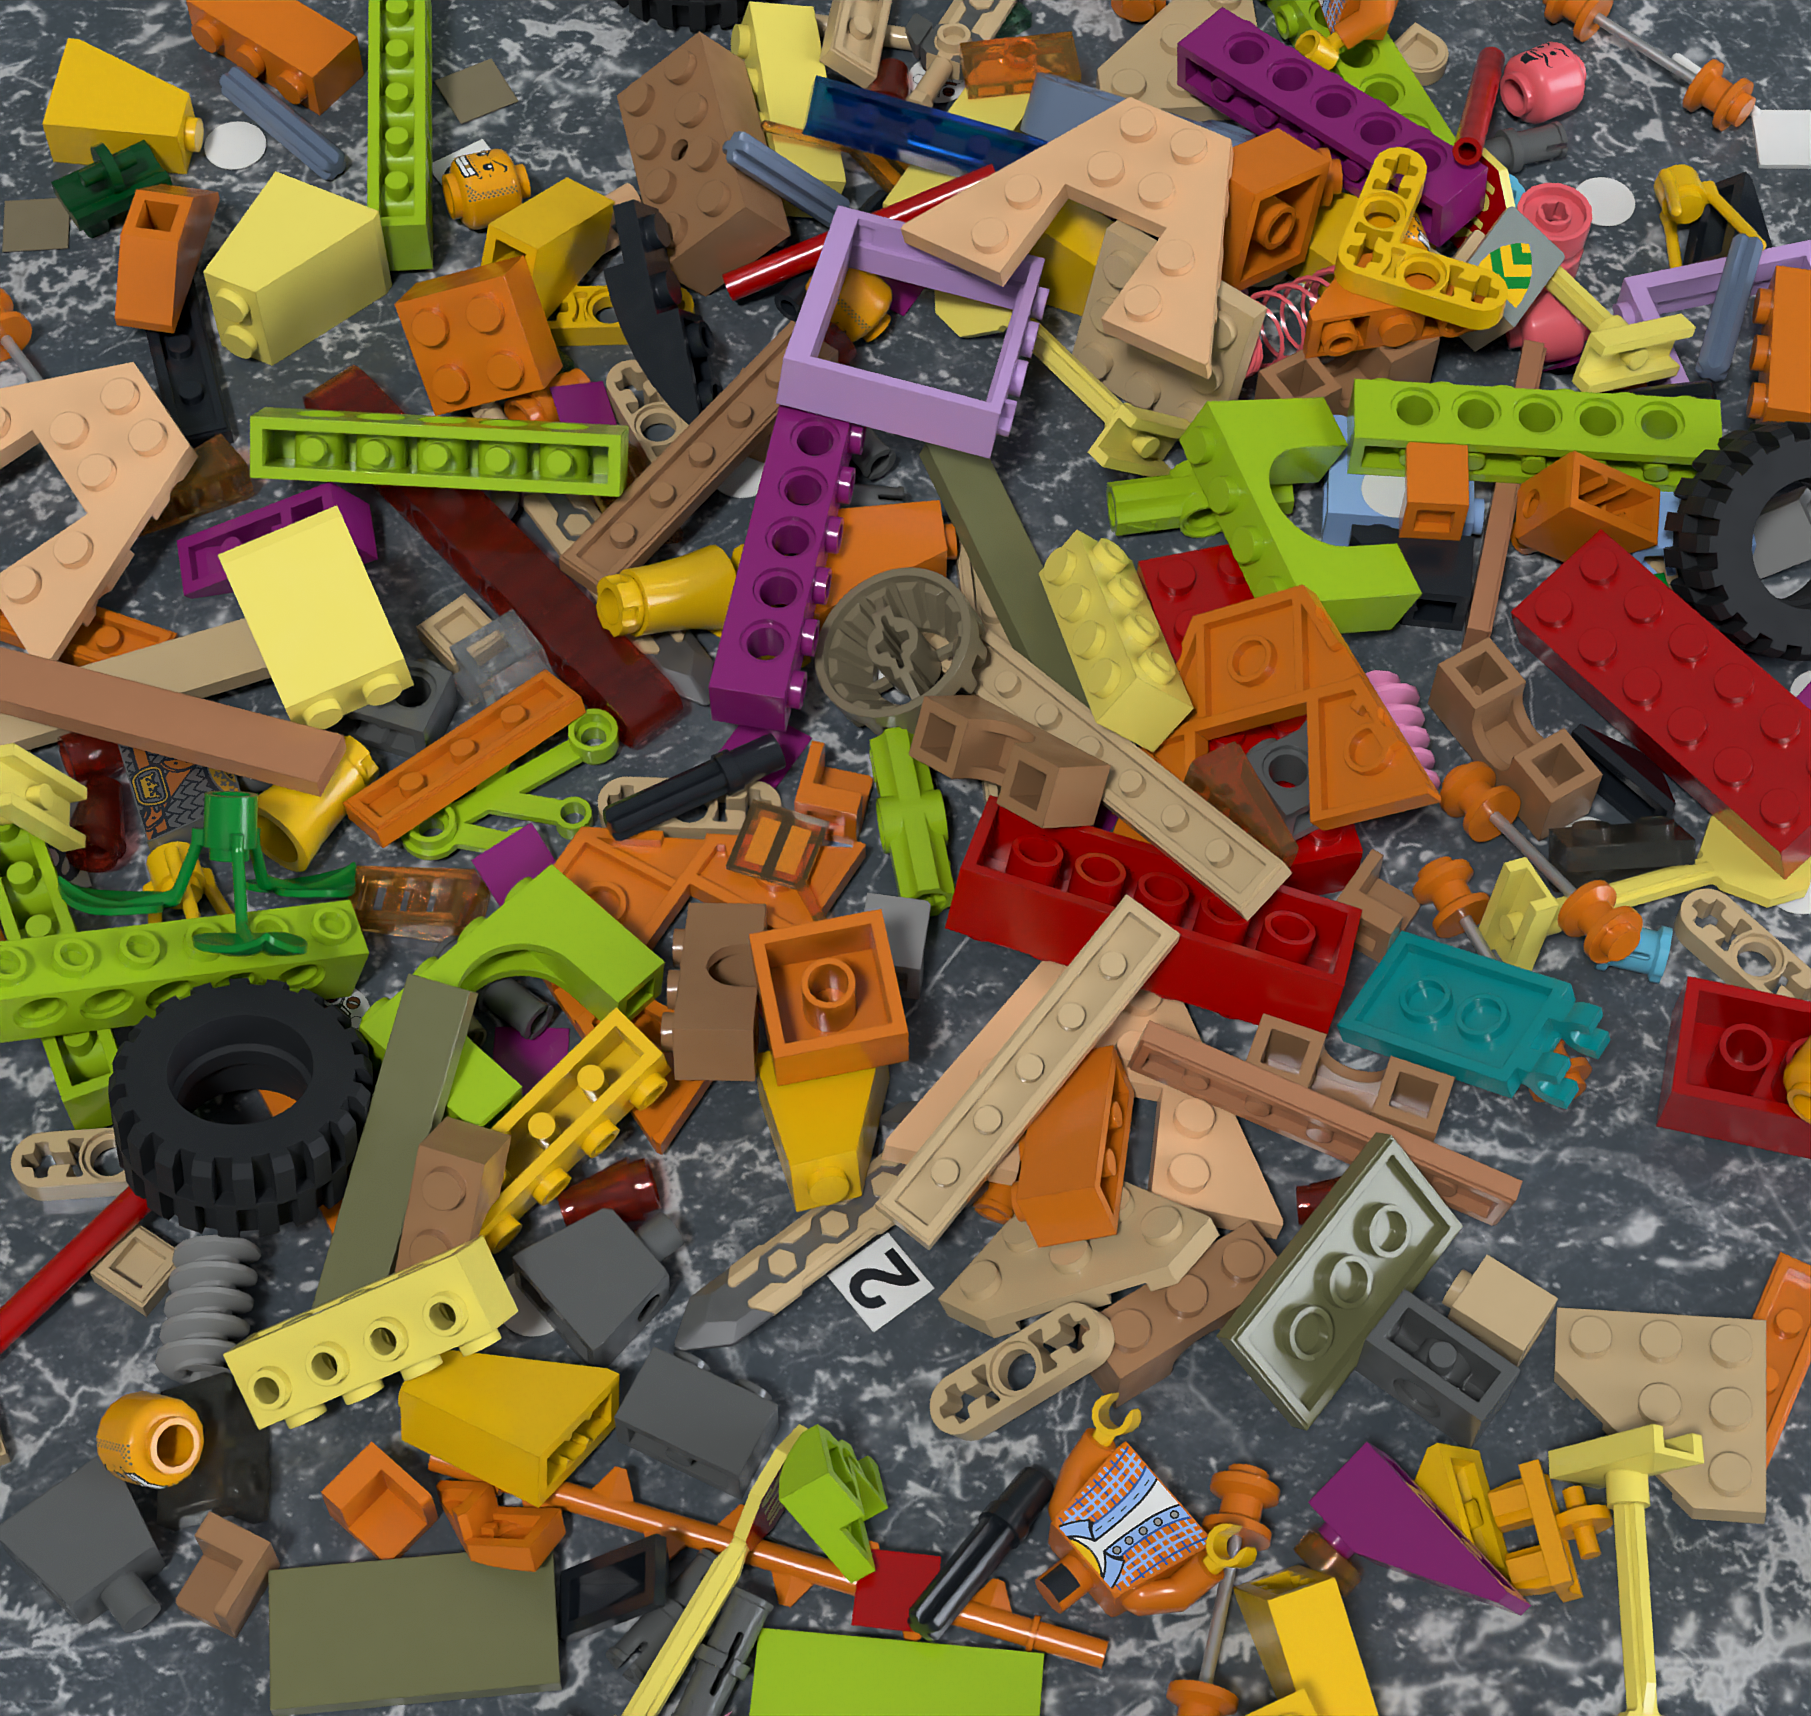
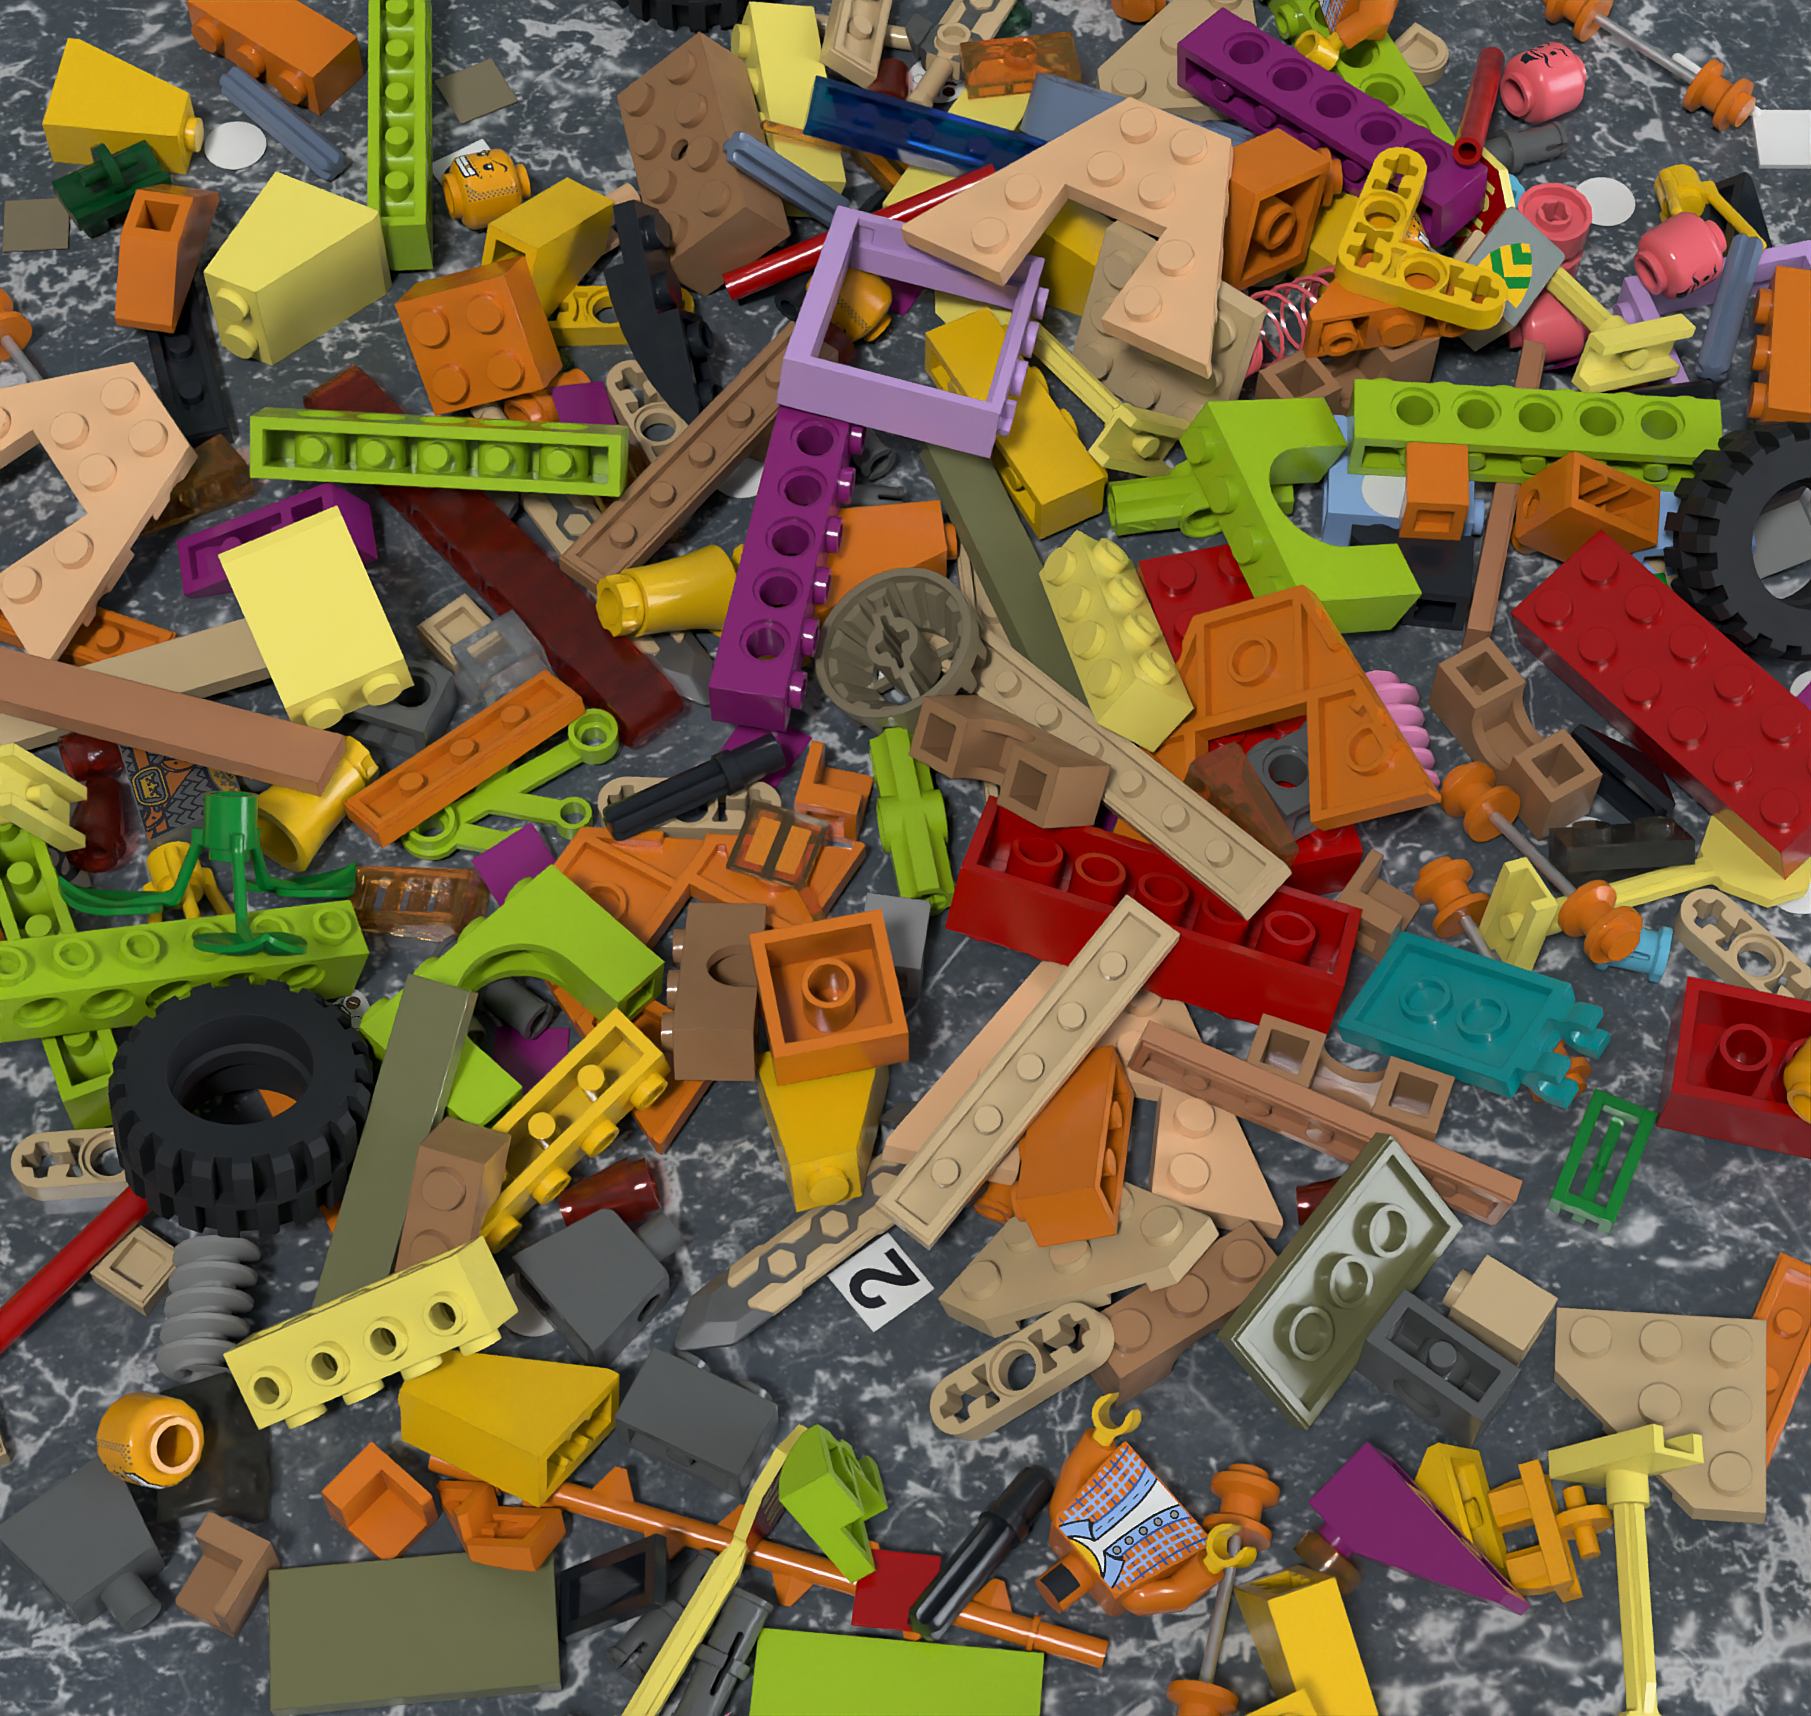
(1042, 457): none -> yellow brick
(1583, 1205): none -> green tile
(1680, 255): none -> coral head

